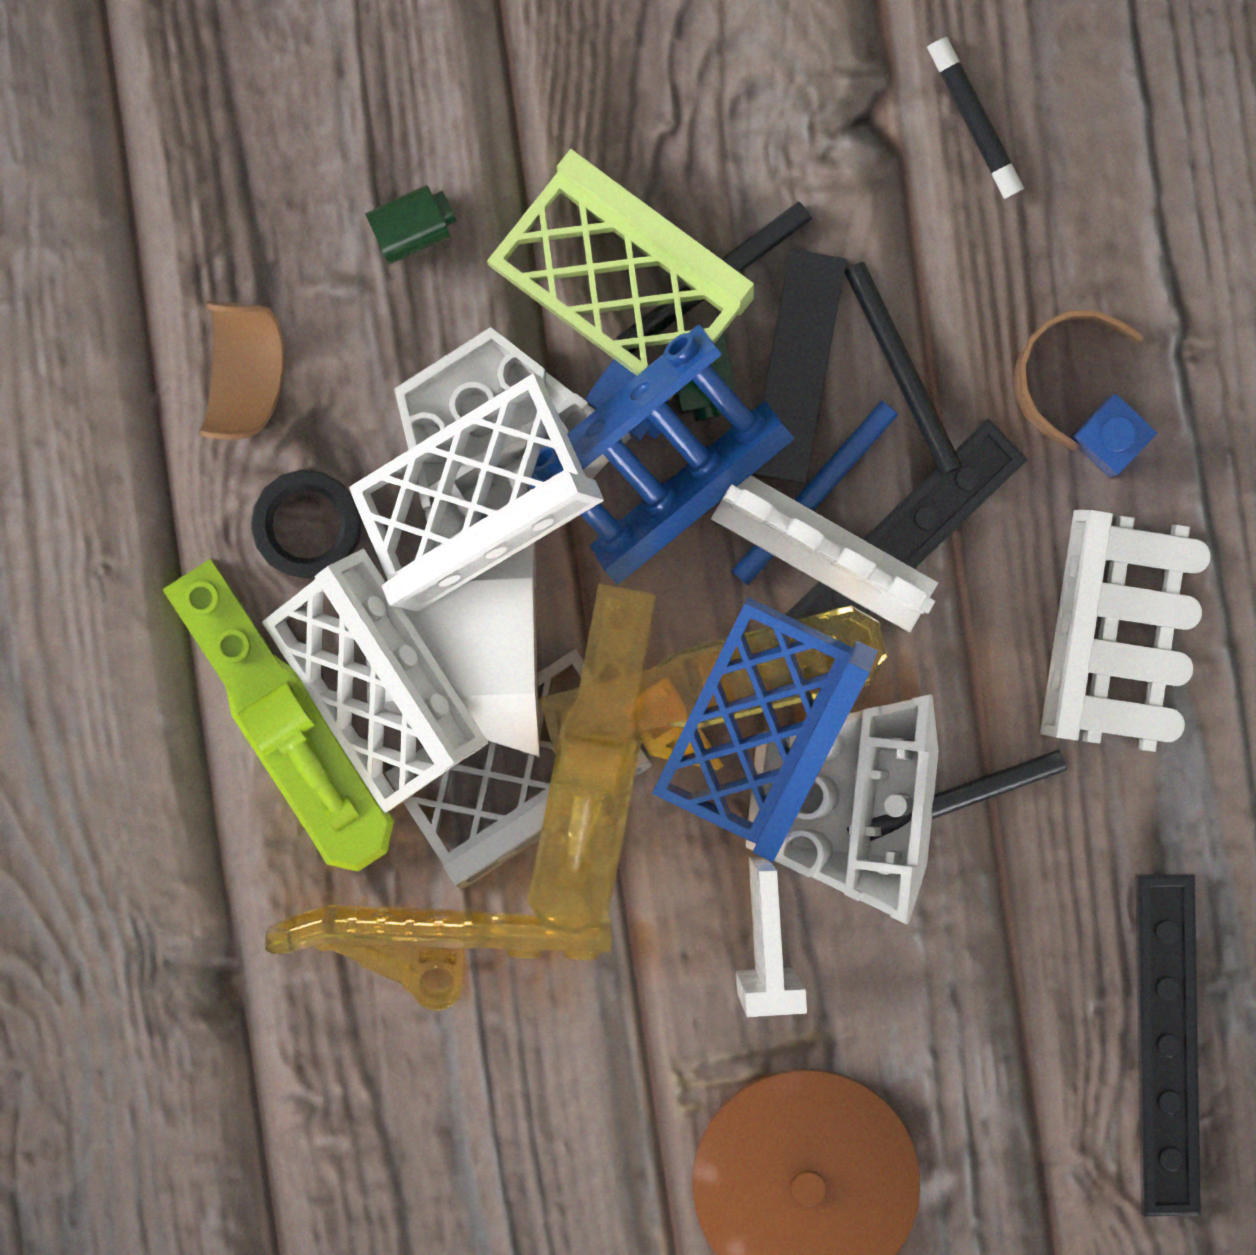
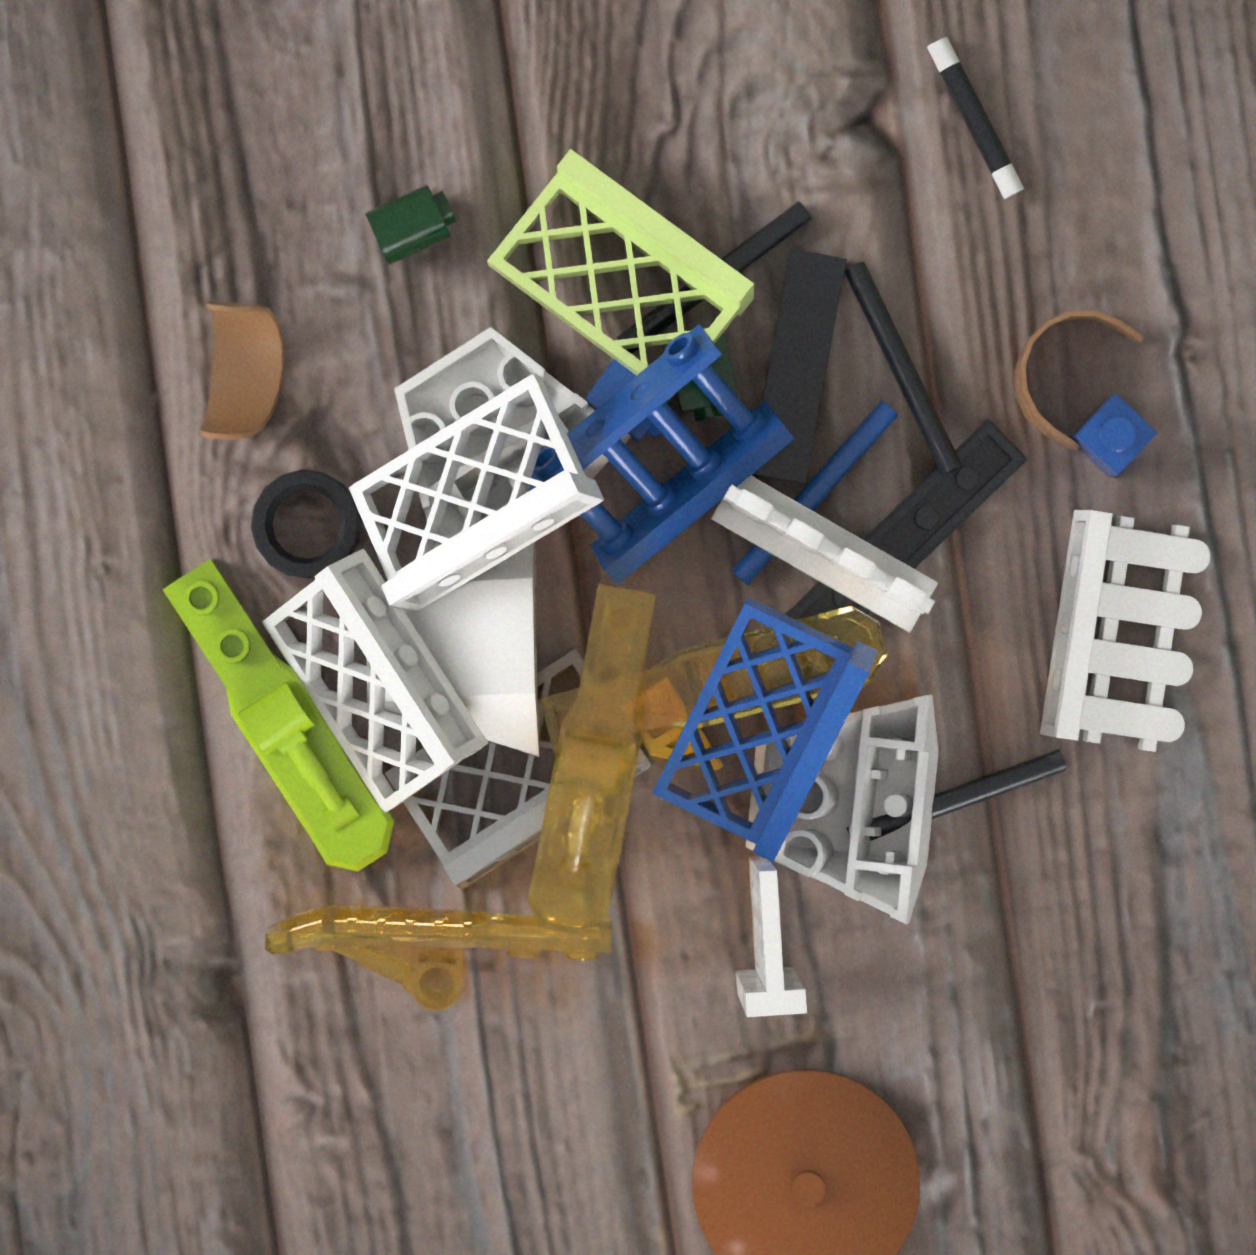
(1167, 1044): black tile -> none

